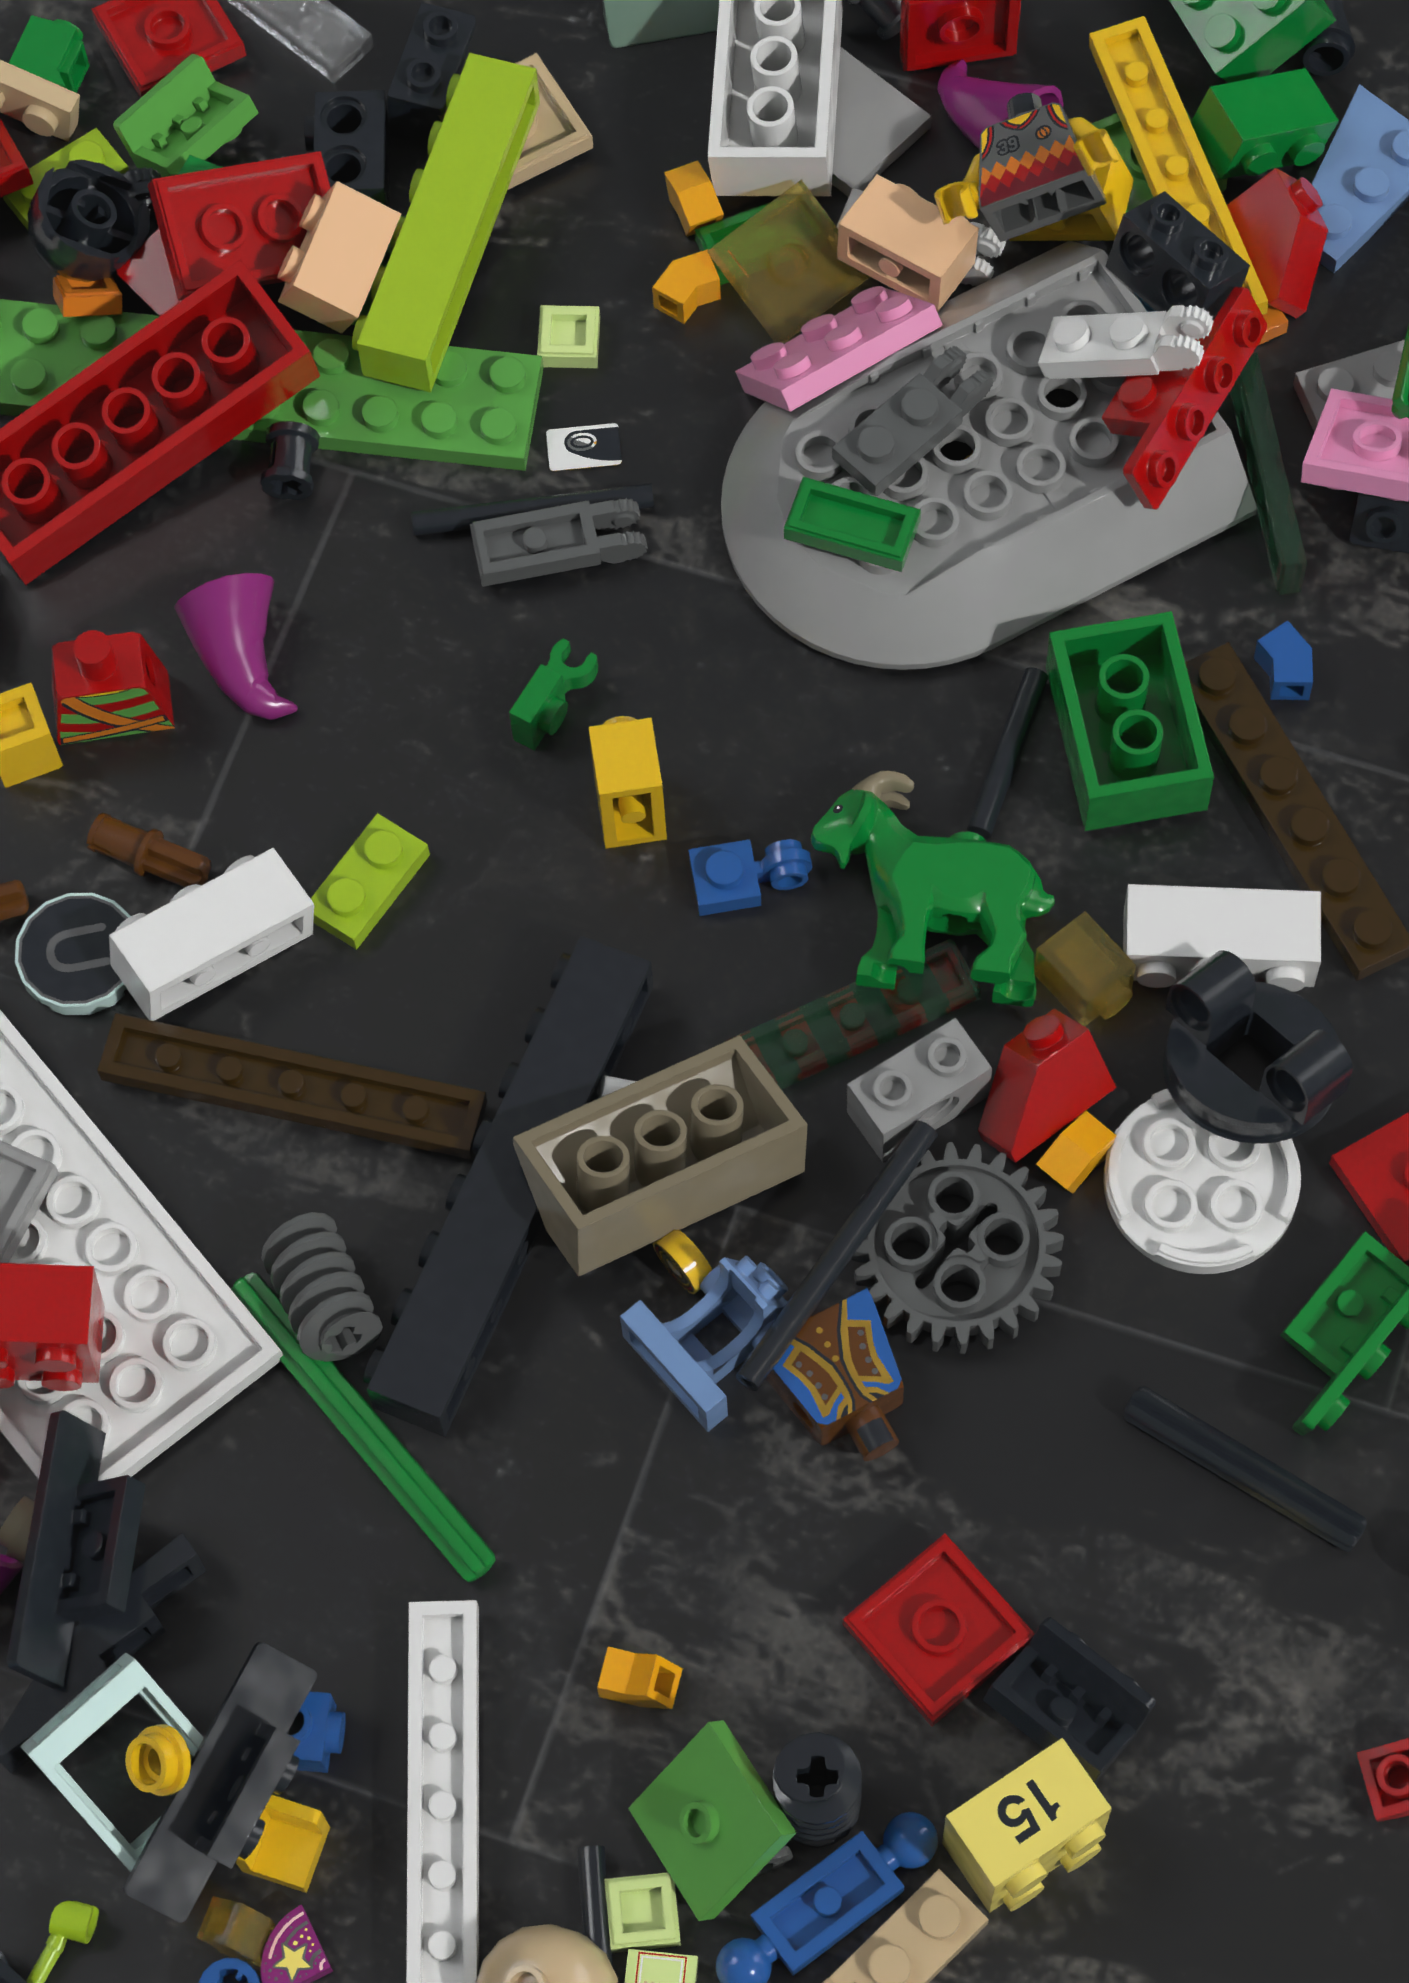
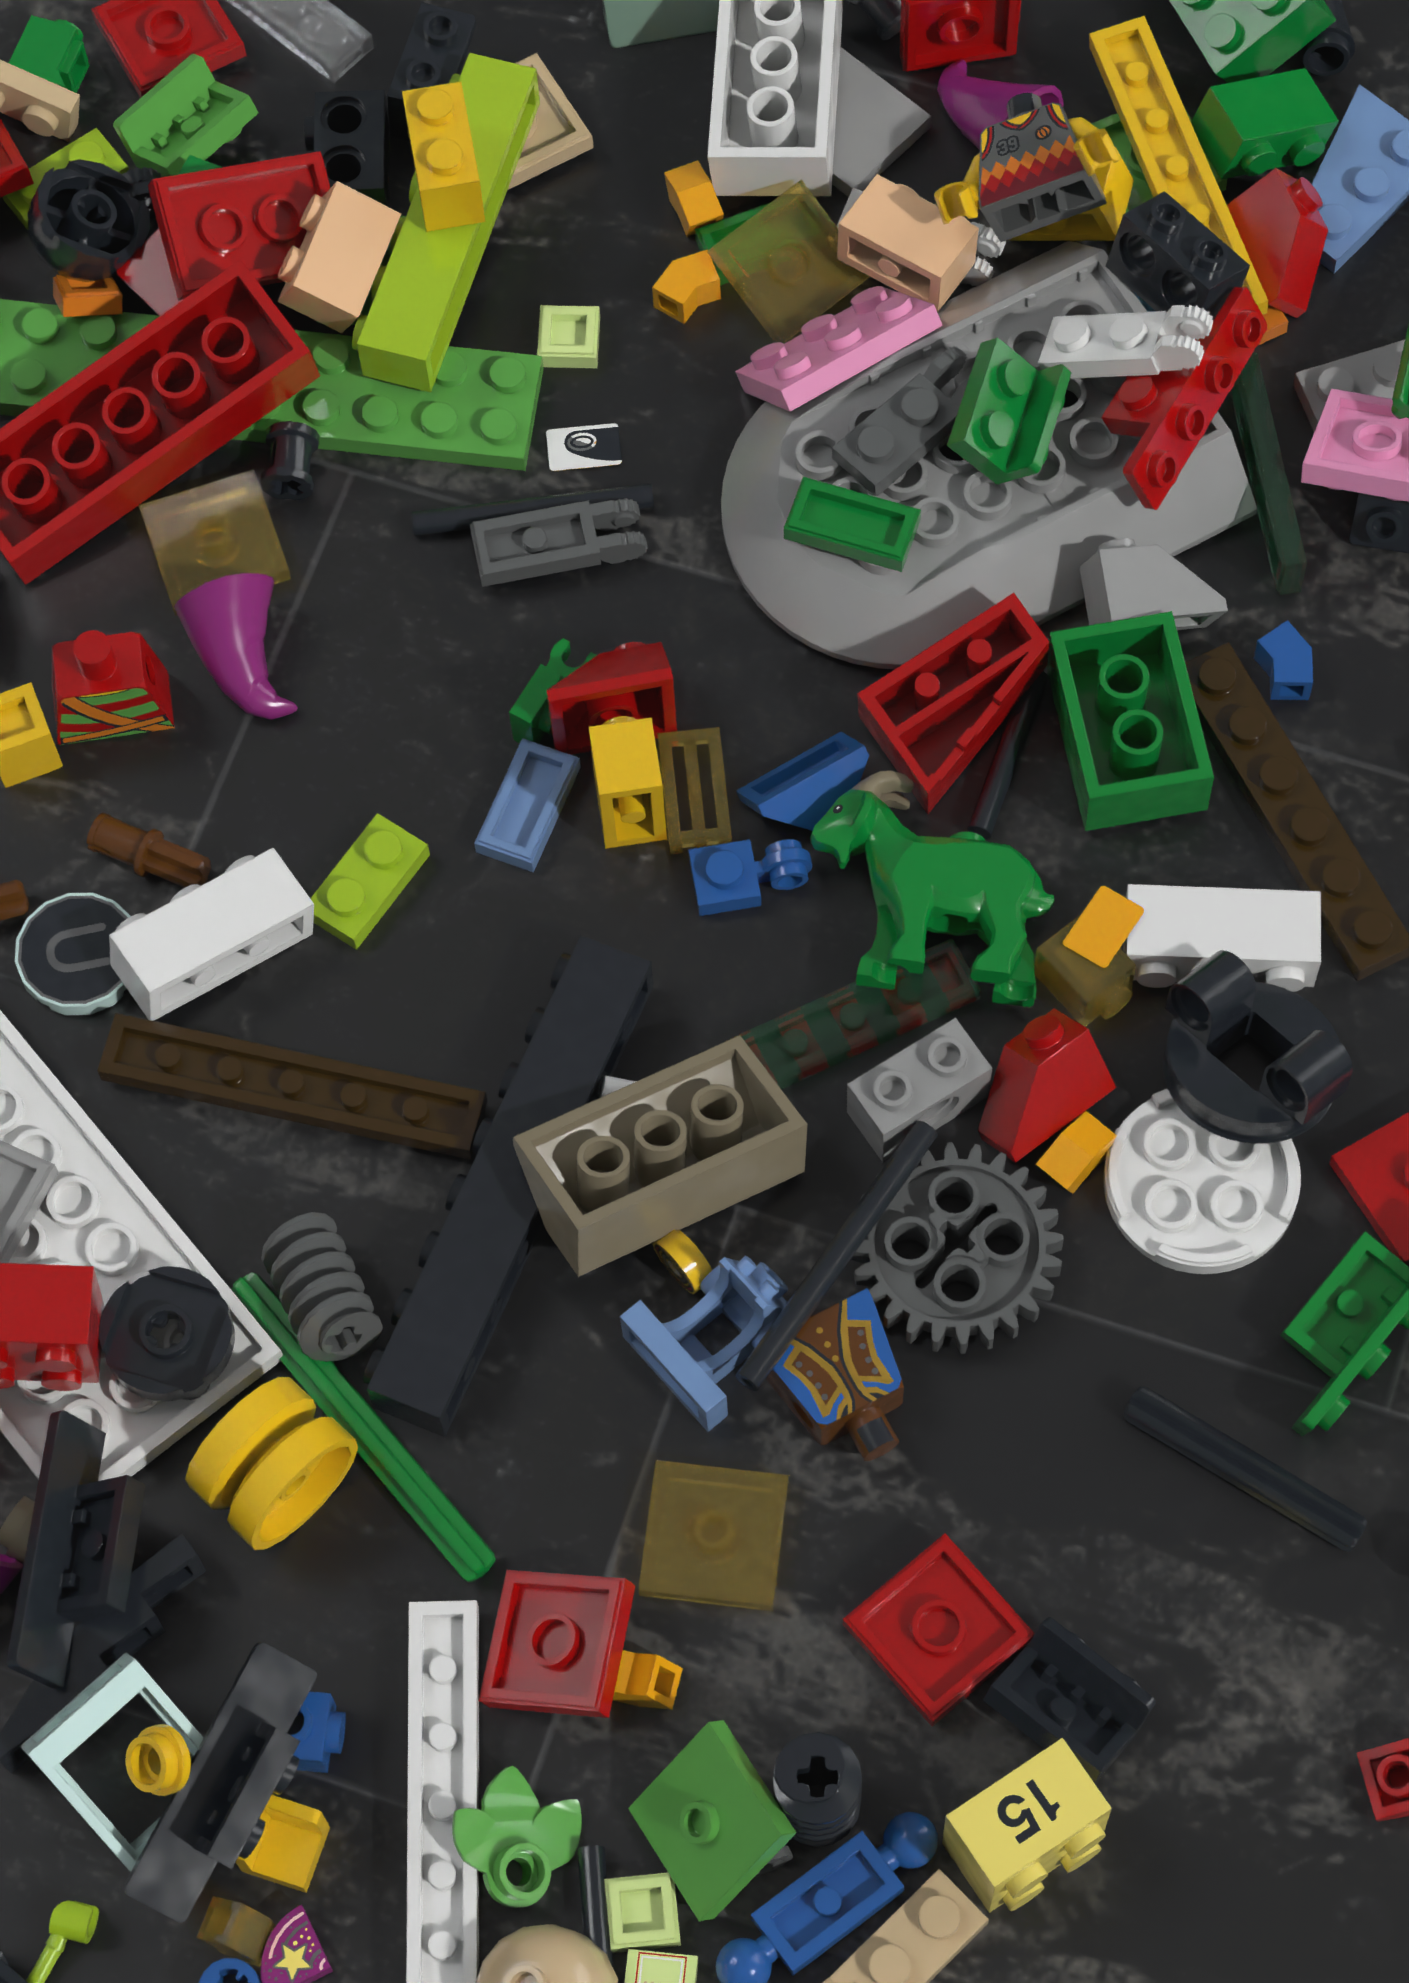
(150, 1302): none -> black plate
(213, 534): none -> clear yellow plate
(271, 1462): none -> yellow wheel
(443, 156): none -> yellow brick
(518, 1830): none -> bright green plate
(527, 805): none -> medium blue tile
(557, 1643): none -> red plate
(622, 682): none -> red slope
(699, 835): none -> clear yellow tile
(714, 1535): none -> clear yellow plate
(809, 783): none -> blue slope
(954, 696): none -> red wedge
(1008, 413): none -> green bracket
(1103, 926): none -> light orange sticker
(1144, 581): none -> light grey slope

